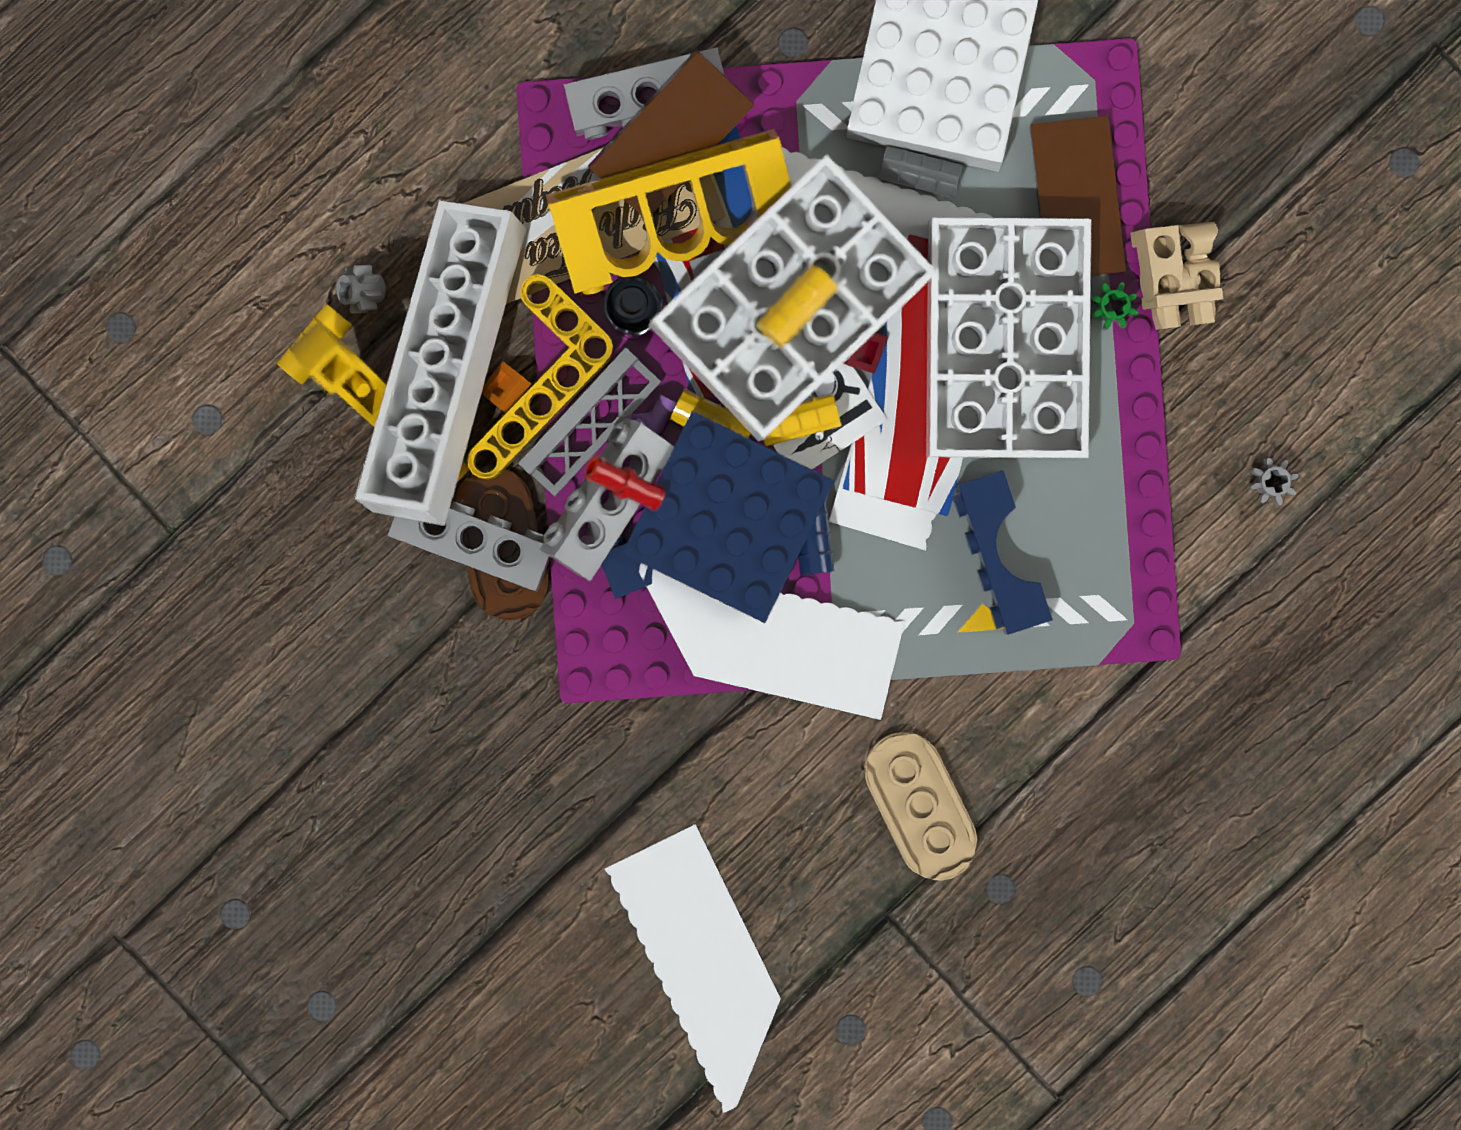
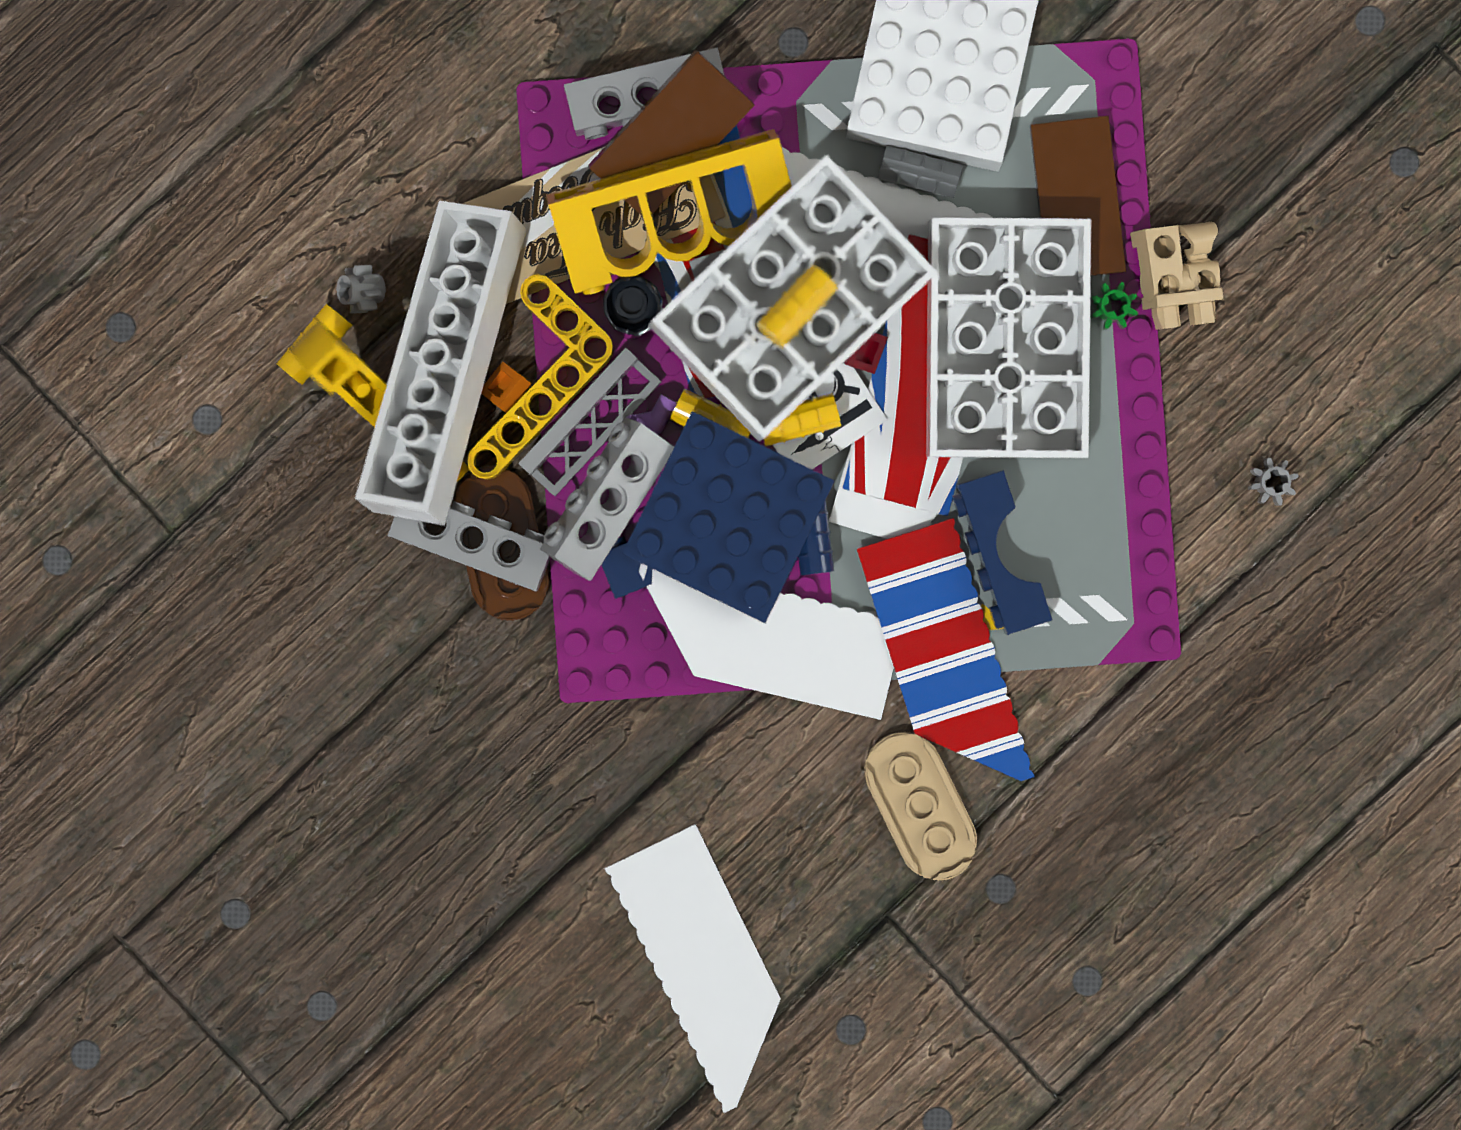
(624, 483): red pin -> none
(943, 647): none -> sticker

